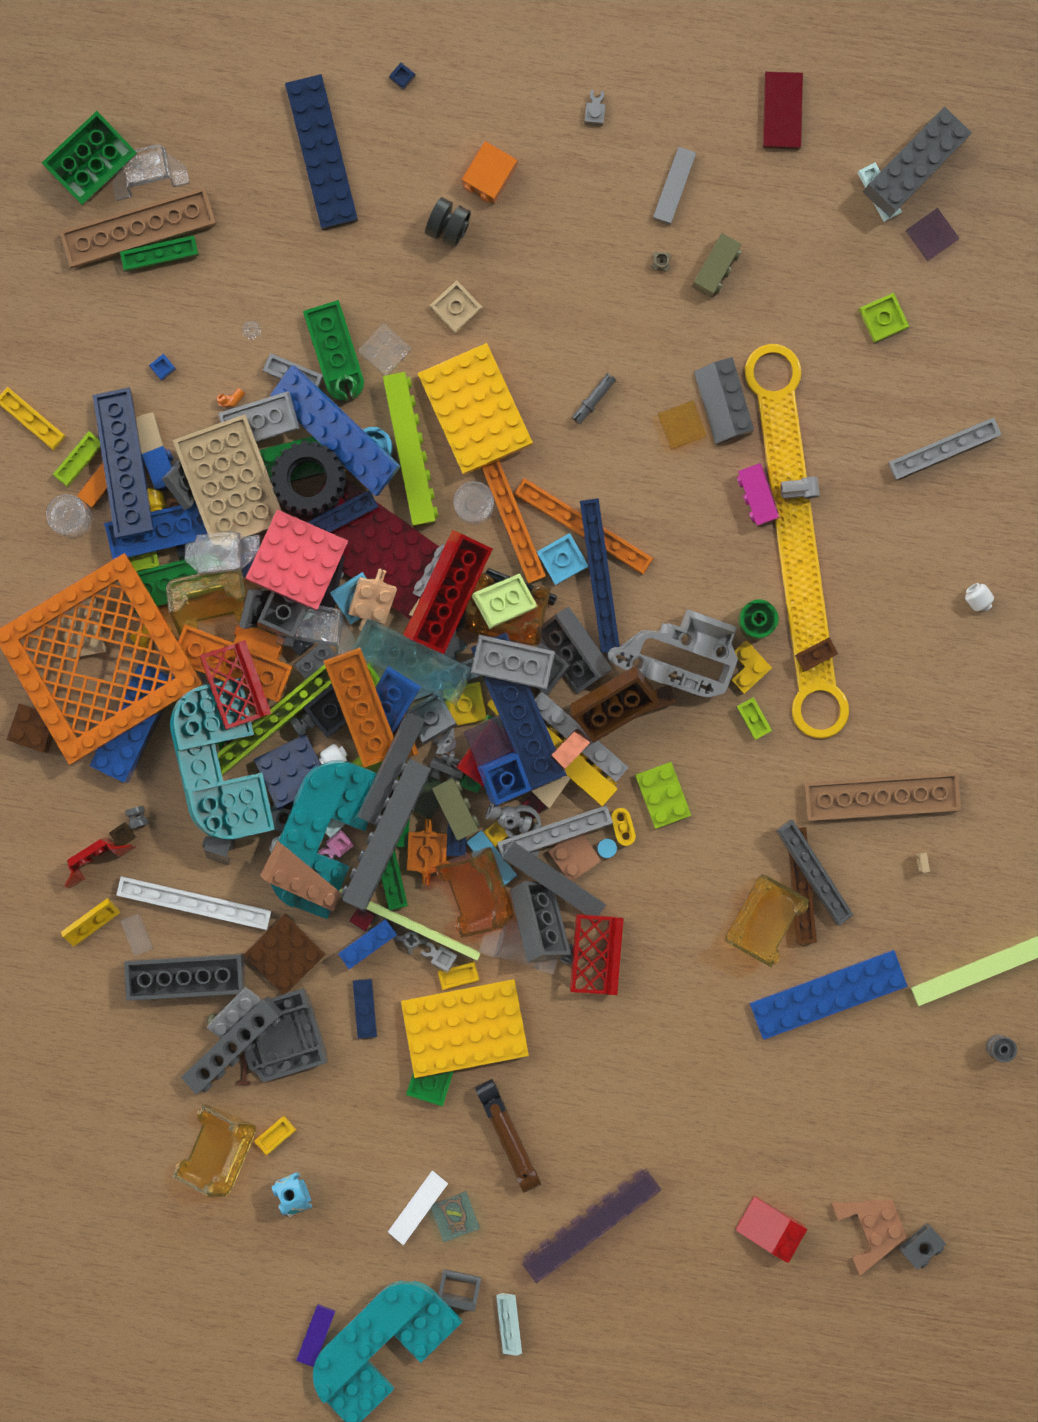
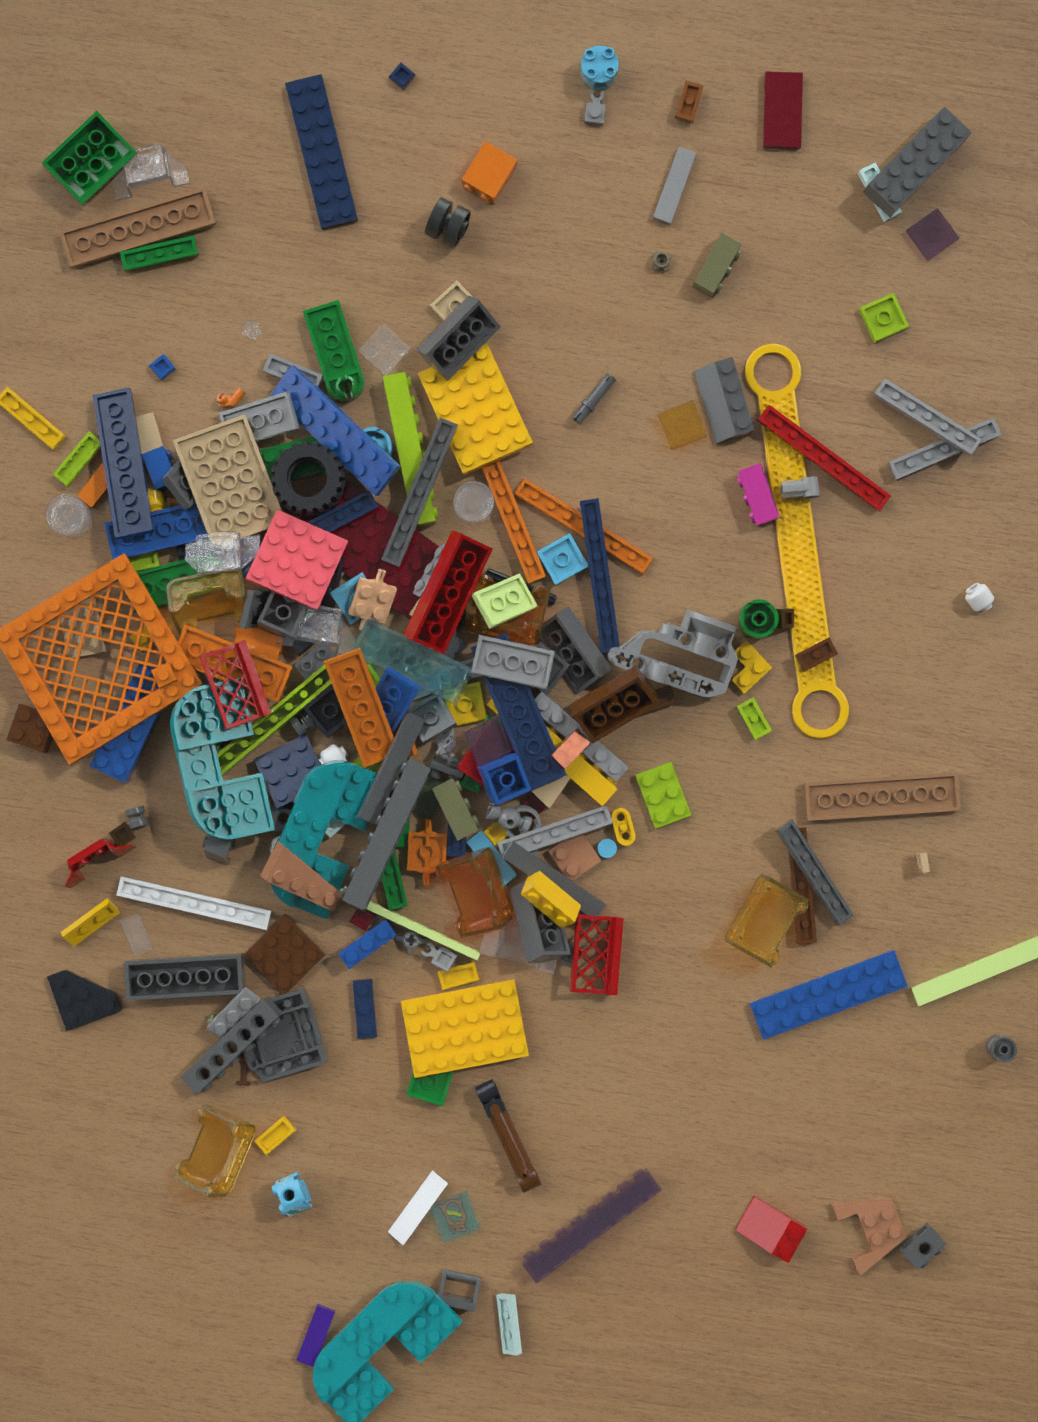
(81, 999): none -> black plate
(164, 675): none -> orange plate
(337, 845): bright pink plate -> none
(419, 492): none -> dark grey plate
(458, 337): none -> dark grey slope
(550, 899): none -> yellow brick
(599, 67): none -> medium azure brick
(689, 101): none -> dark orange plate
(786, 618): none -> dark brown plate
(823, 458): none -> red plate
(927, 417): none -> light grey plate

